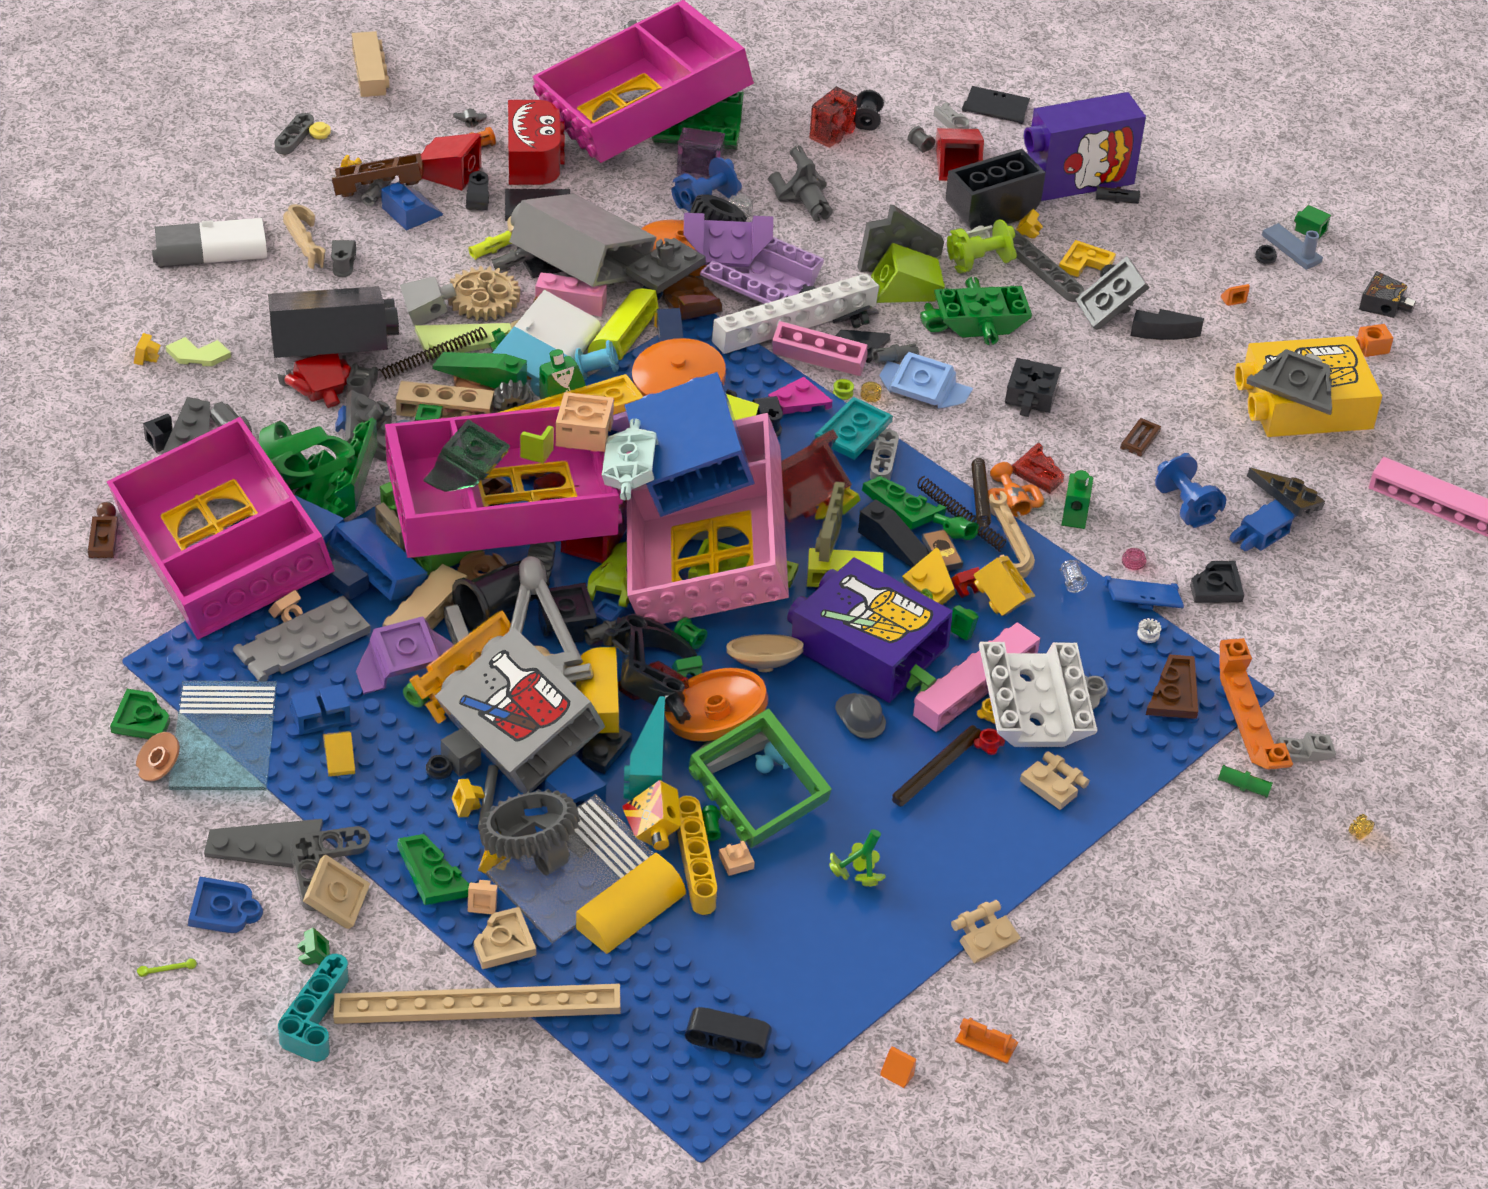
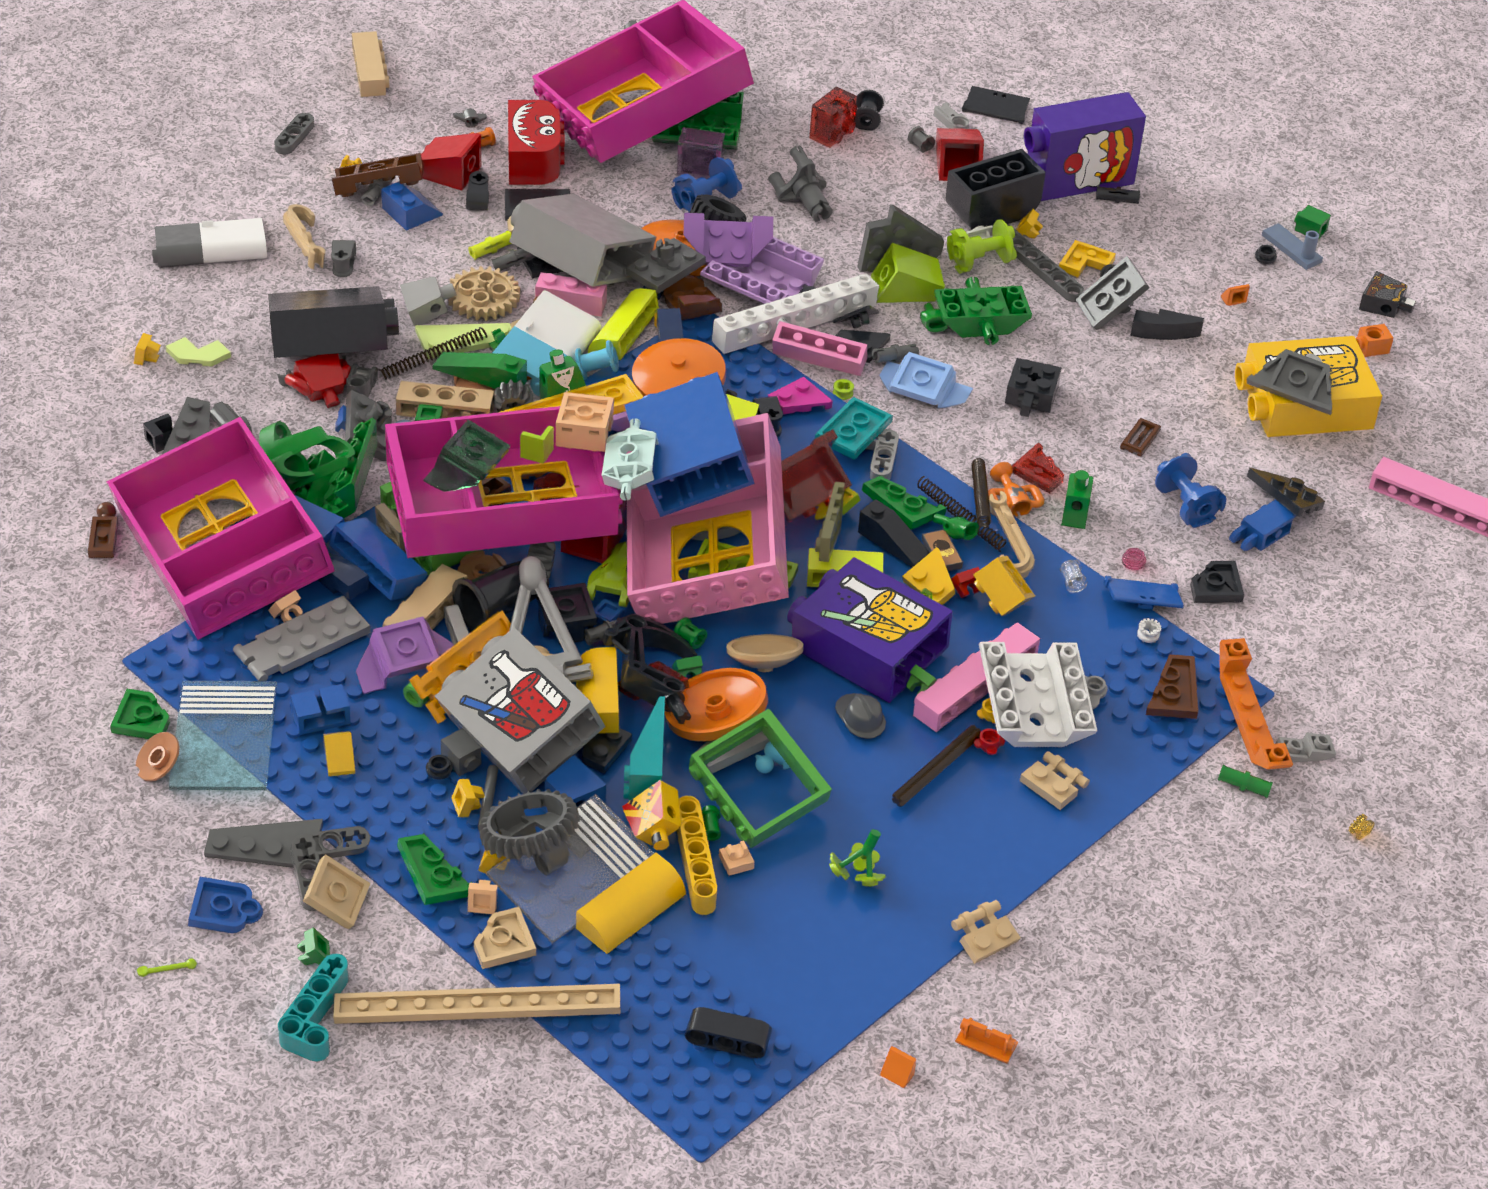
(320, 130): light yellow plate -> none
(742, 202): clear gear -> none
(871, 386): clear yellow bush -> none
(963, 622): green tile -> none

